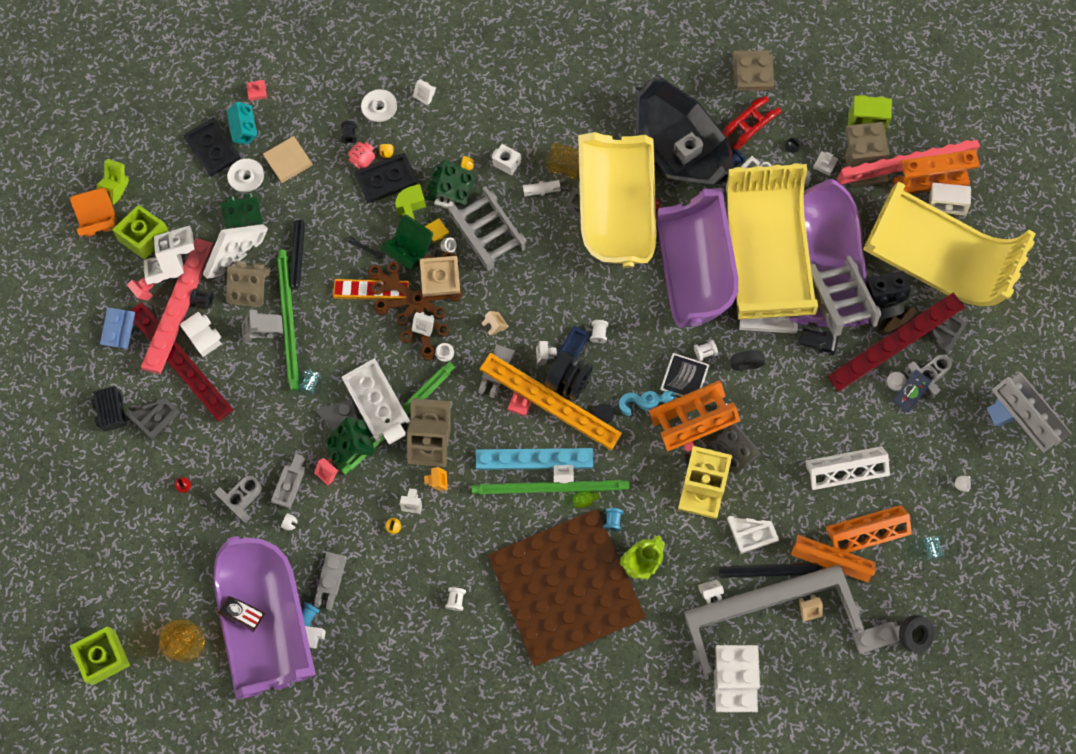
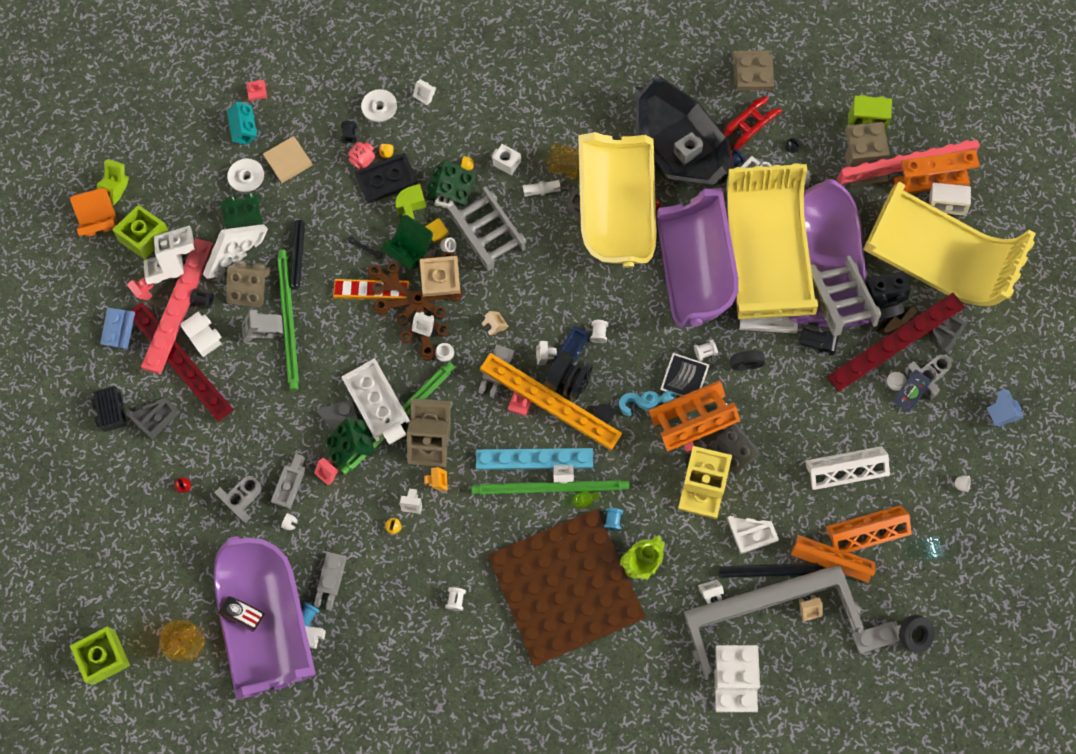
(212, 147): black tile -> none
(309, 382): clear light blue bush -> none
(825, 163): white tile -> none
(1031, 412): light grey fence -> none

